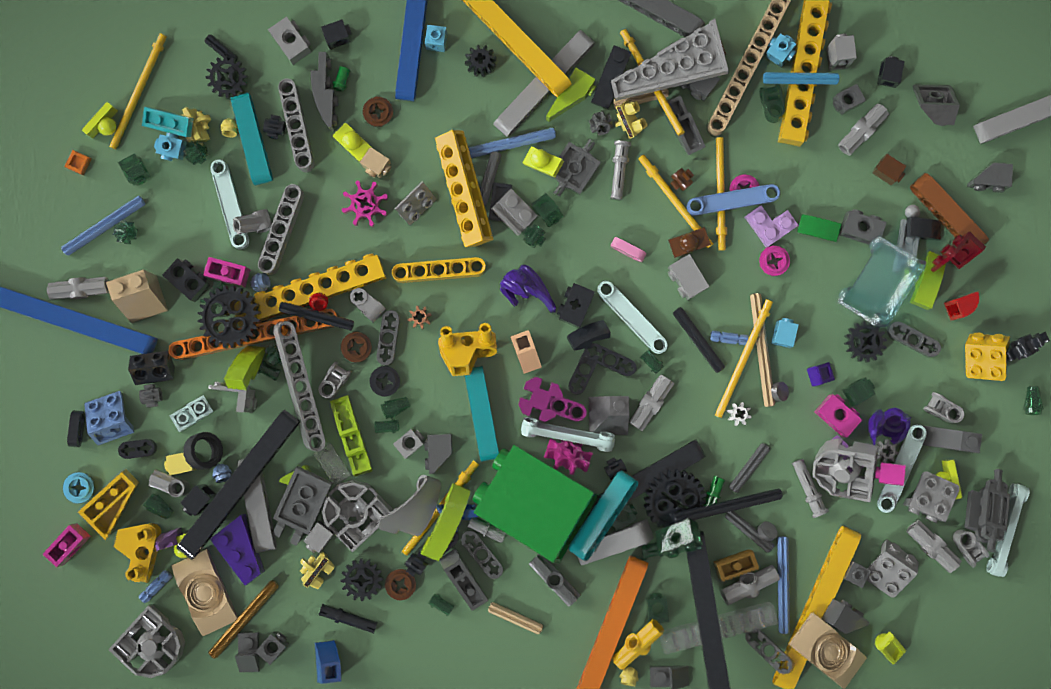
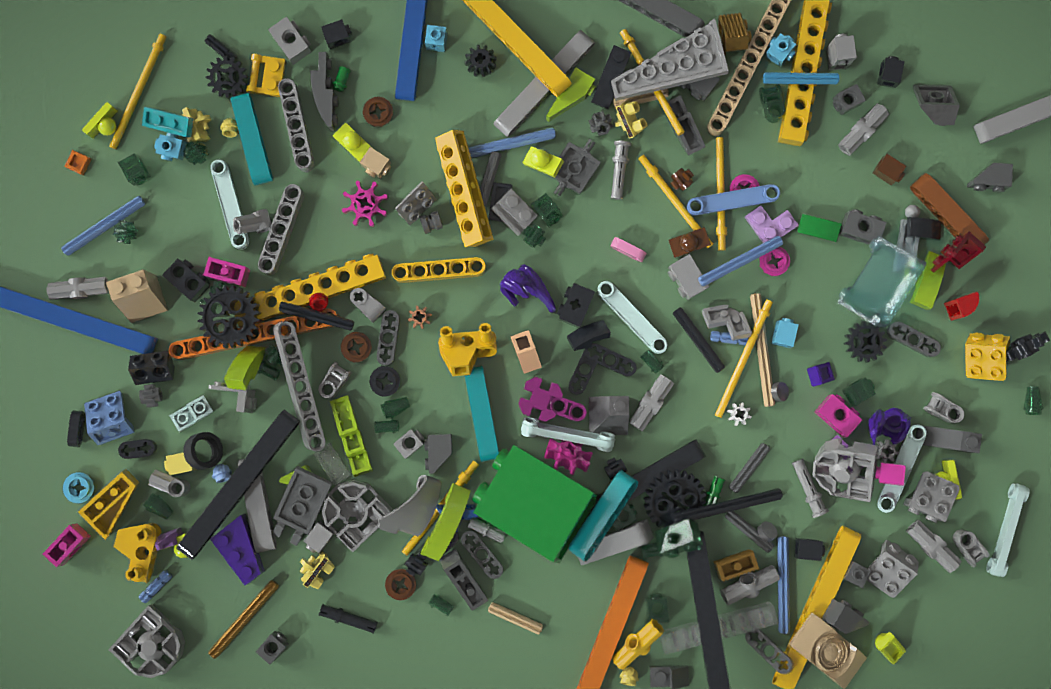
(197, 499): black brick -> none
(204, 593): tan slope -> none
(247, 658): dark grey slope -> none
(260, 282): light blue plate -> none
(273, 74): none -> yellow plate
(274, 126): black gear -> none
(327, 662): blue slope -> none
(351, 580): black gear -> none
(431, 222): none -> dark grey wheel
(563, 588): dark grey piece -> none
(734, 32): none -> pearl gold brick
(735, 321): none -> light grey plate
(740, 261): none -> medium blue axle
(809, 549): none -> black brick
(989, 511): dark grey piece -> none

